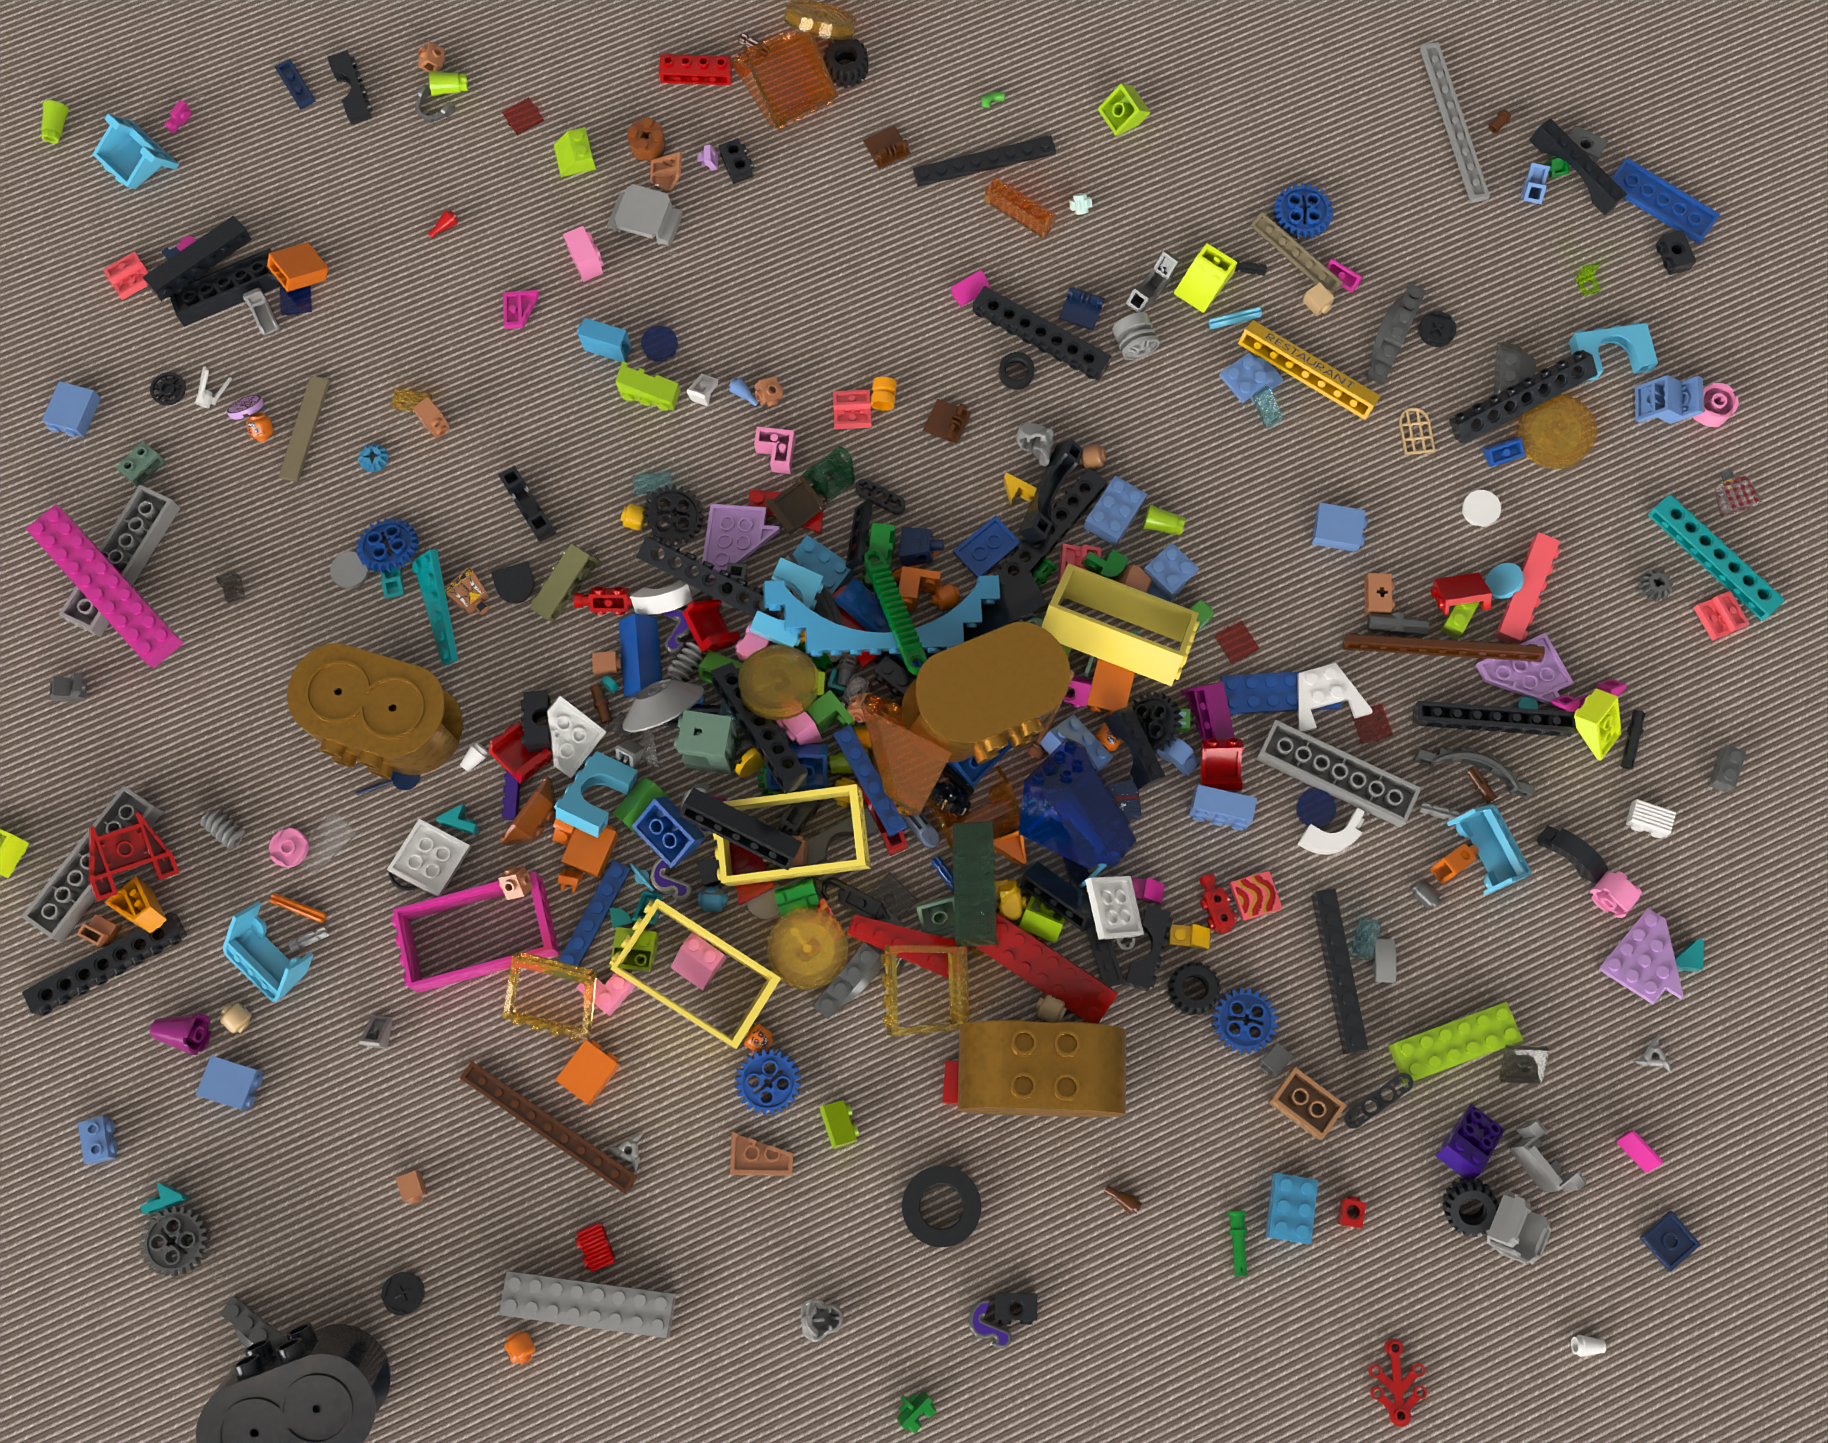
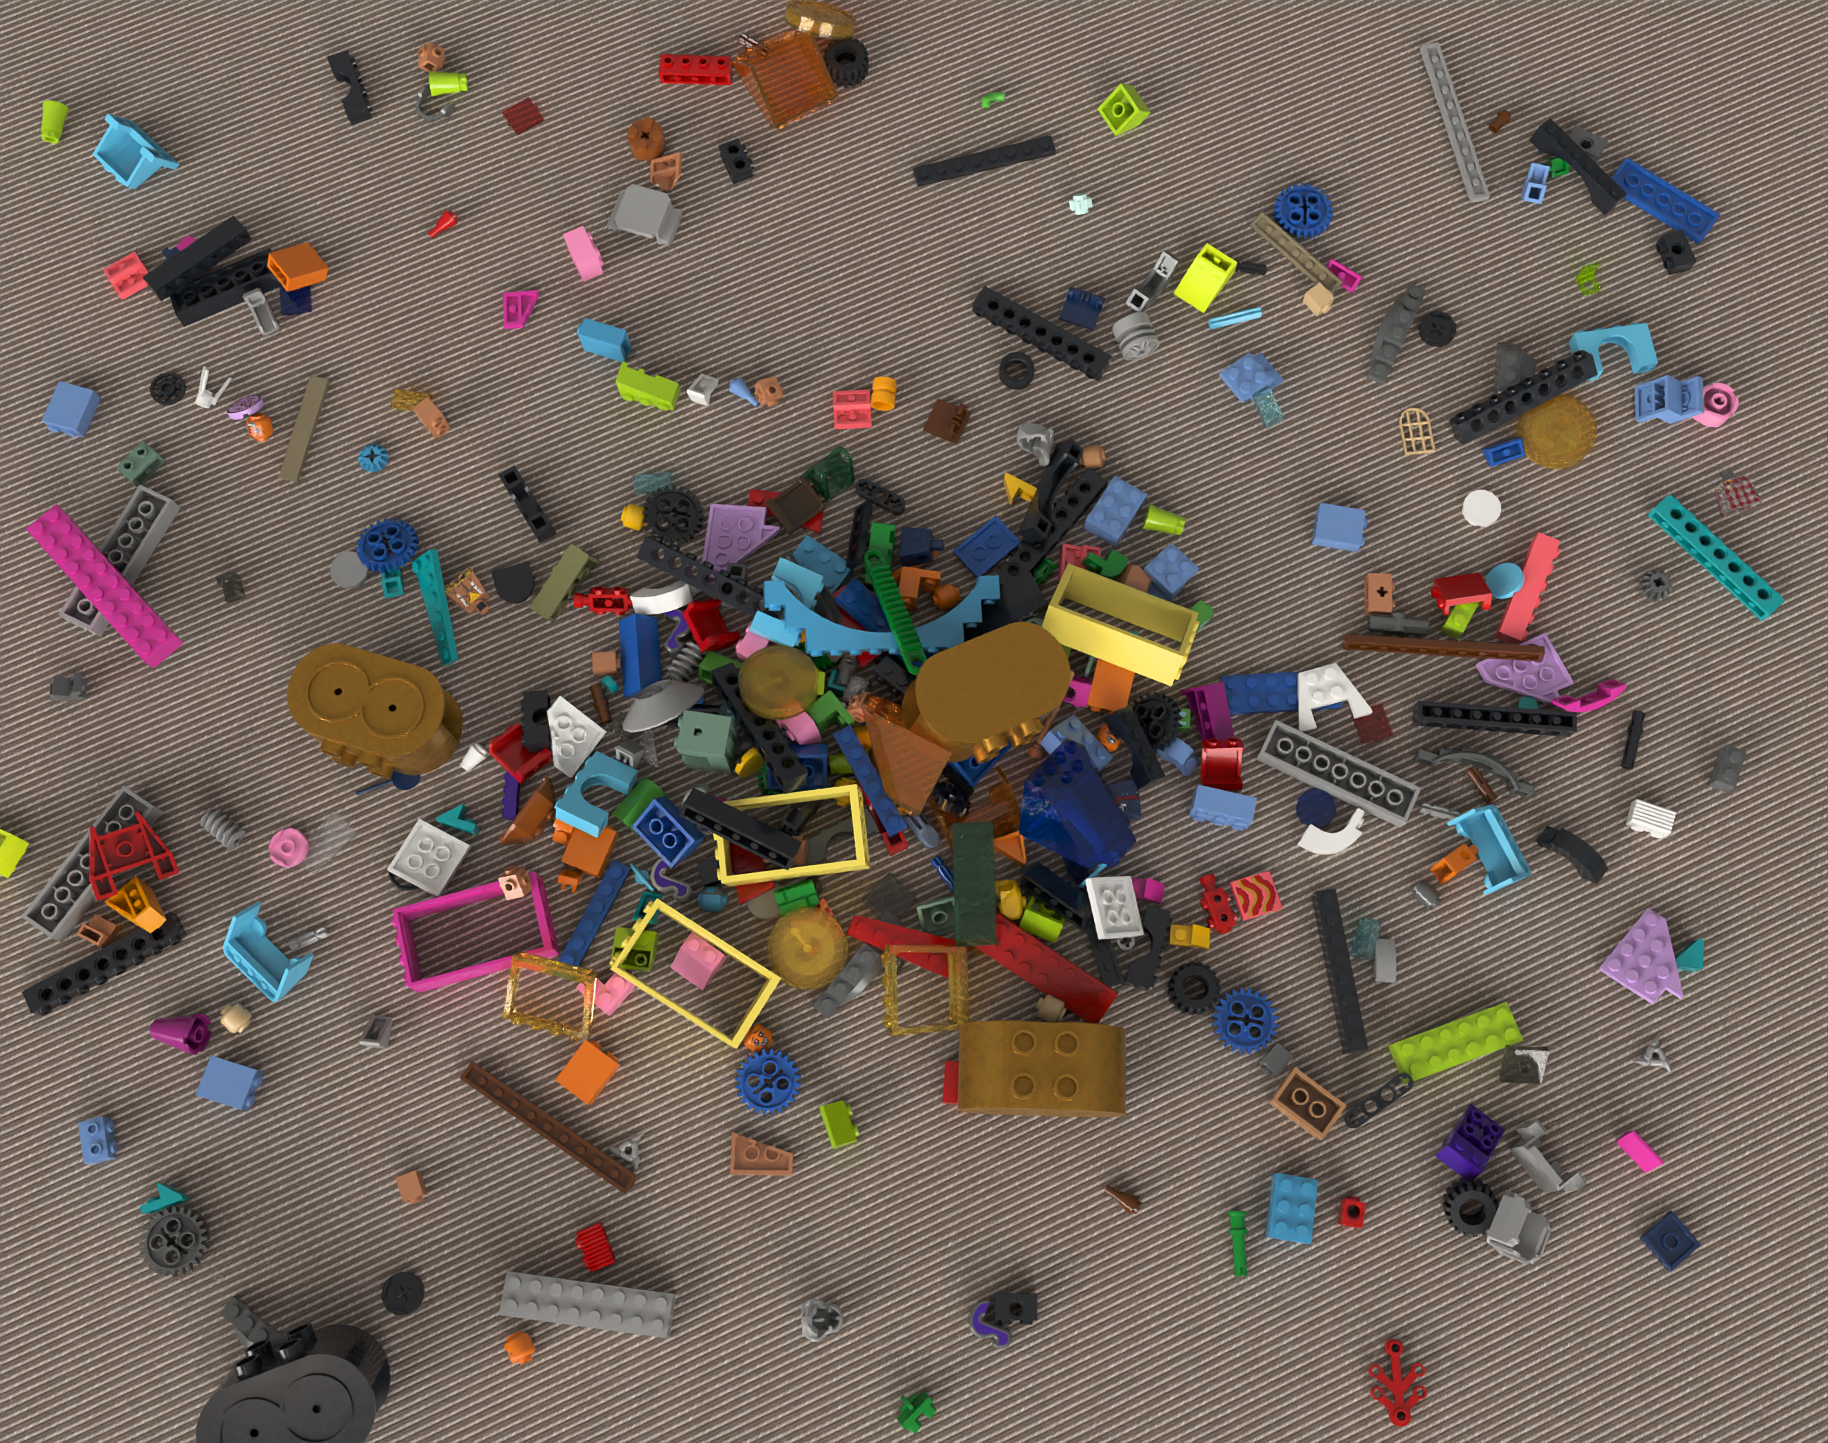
(179, 114): dark pink plate -> none
(295, 84): dark blue tile -> none
(298, 908): orange axle -> none
(574, 153): lime slope -> none
(619, 918): teal tile -> none
(659, 343): clear blue tile -> none
(709, 157): lavender tile -> none
(779, 444): bright pink brick -> none
(856, 899): black plate -> none
(887, 147): reddish brown hinge -> none
(969, 288): dark pink slope -> none
(971, 1206): black tyre -> none
(1019, 207): clear orange brick -> none
(1236, 642): clear red piece -> none
(1309, 369): yellow brick -> none
(1587, 1346): white cone -> none
(1599, 722): neon yellow slope -> none
(1615, 894): bright pink brick -> none
(1721, 615): coral slope -> none

